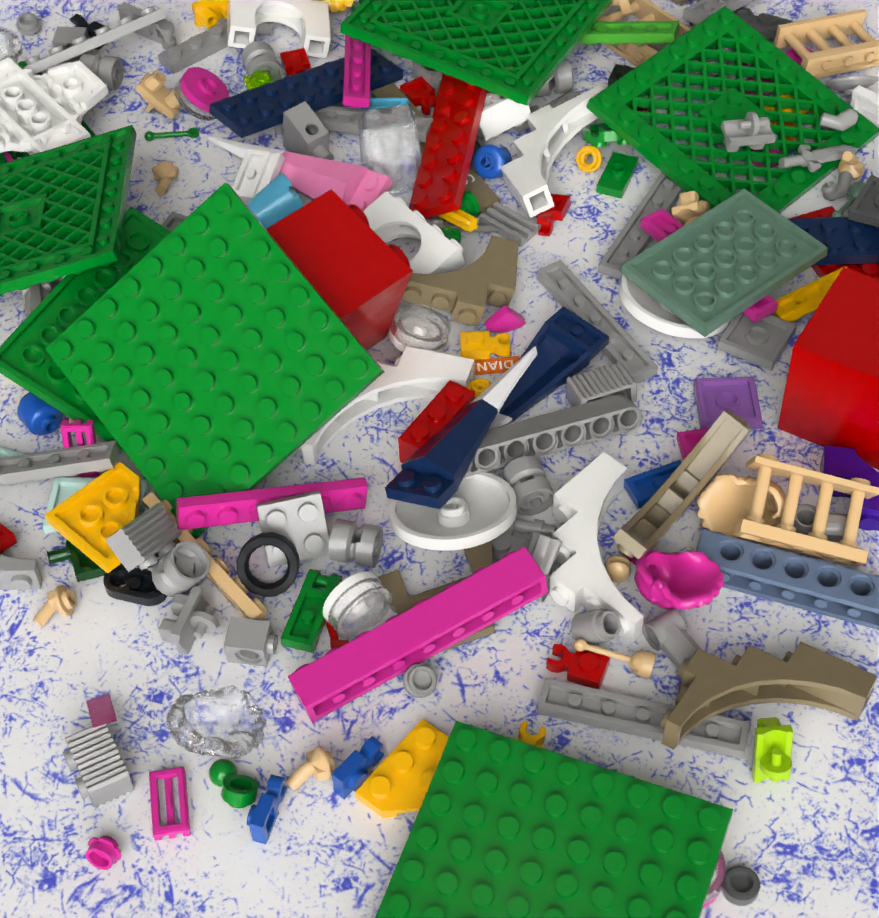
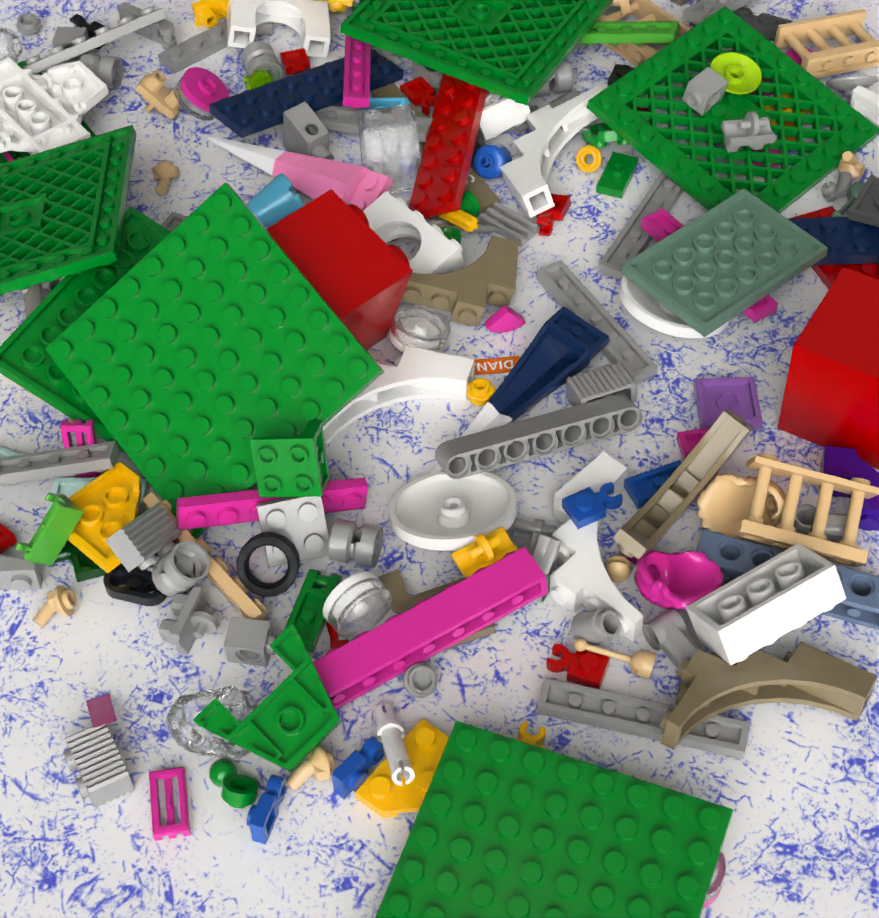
(38, 415): blue head -> none
(53, 531): none -> bright green hinge
(103, 852): dark pink plate -> none
(192, 133): green hinge -> none
(256, 172): white plate -> none
(288, 720): none -> green wing
(291, 463): none -> green bracket
(391, 735): none -> white pin
(434, 417): red arch -> none
(441, 463): dark blue plate -> none
(480, 345): yellow plate -> none
(483, 552): none -> yellow hips
(530, 485): light grey wheel -> none
(590, 507): none -> blue plate
(689, 207): tan hips -> none
(705, 90): none -> light grey brick
(739, 70): none -> lime dish
(741, 885): dark grey tile -> none
(759, 341): light grey plate -> none
(766, 603): none -> white brick
(772, 750): lime hips -> none
(804, 299): yellow plate -> none
(819, 156): light grey sword -> none
(841, 121): light grey arm -> none

